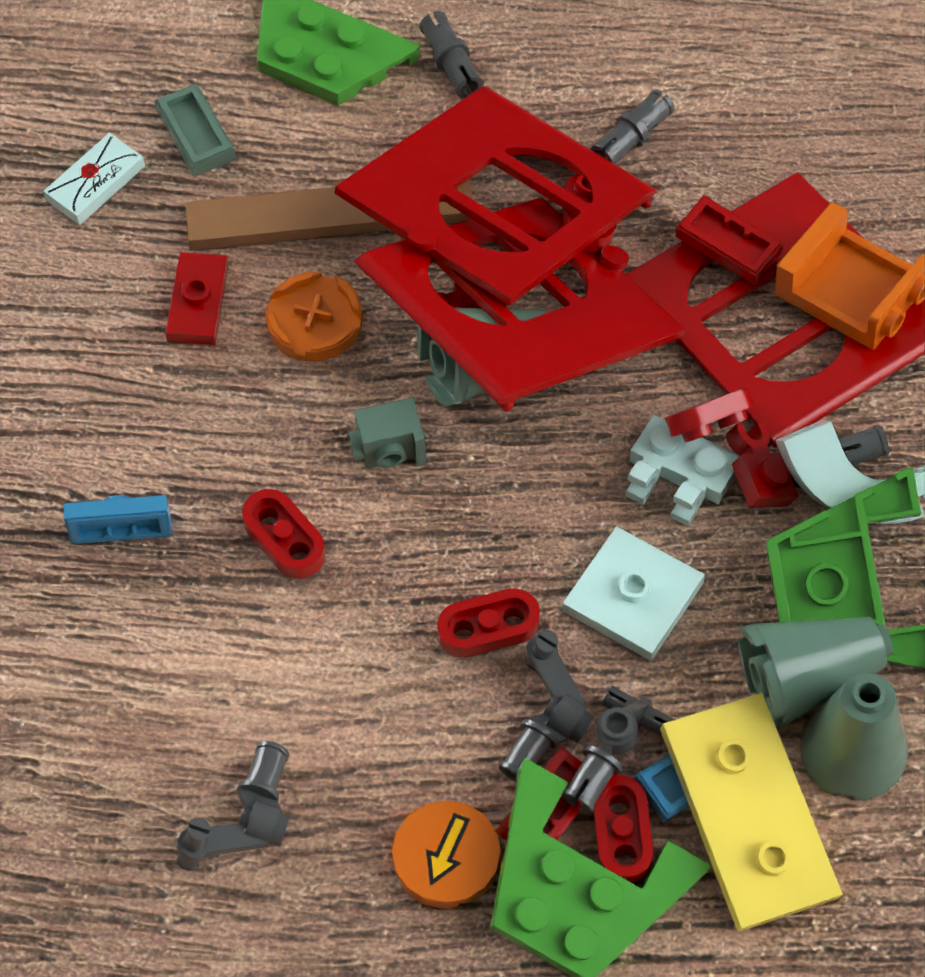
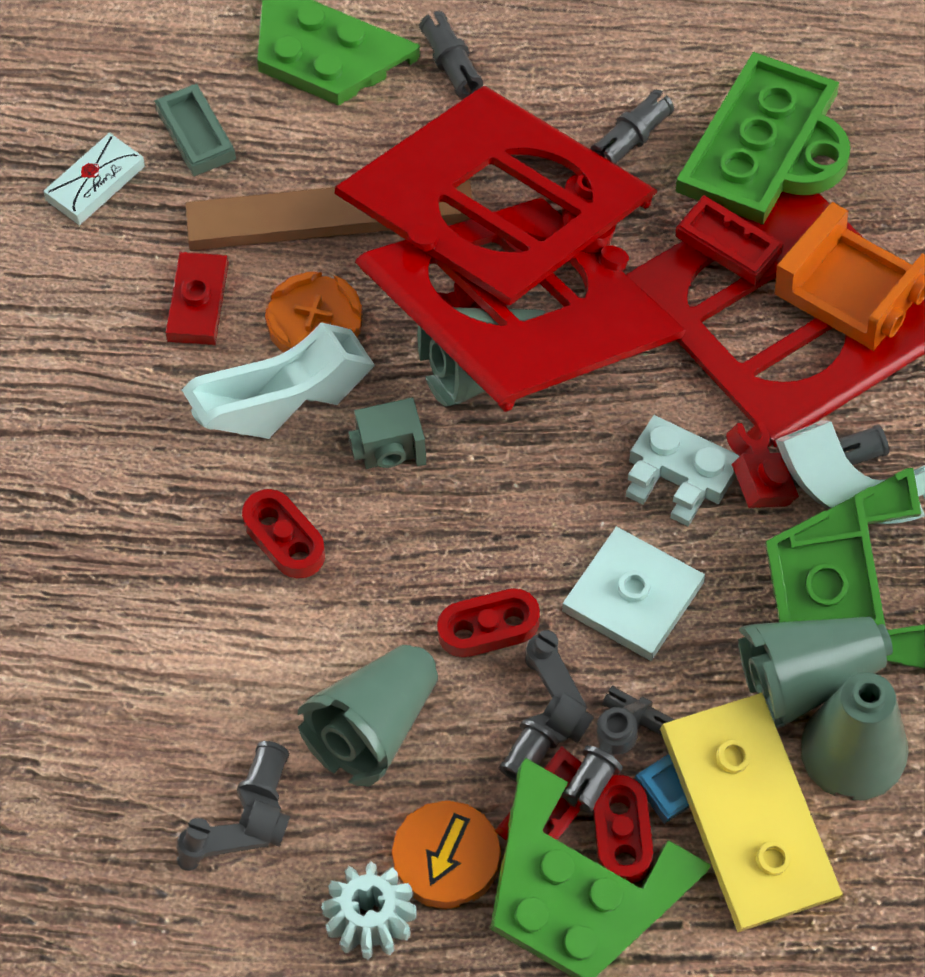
(118, 519): dark azure plate -> none
(265, 393): none -> light aqua arch
(368, 713): none -> sand green cone
(373, 927): none -> light aqua gear
(696, 421): red plate -> none
(767, 141): none -> bright green plate

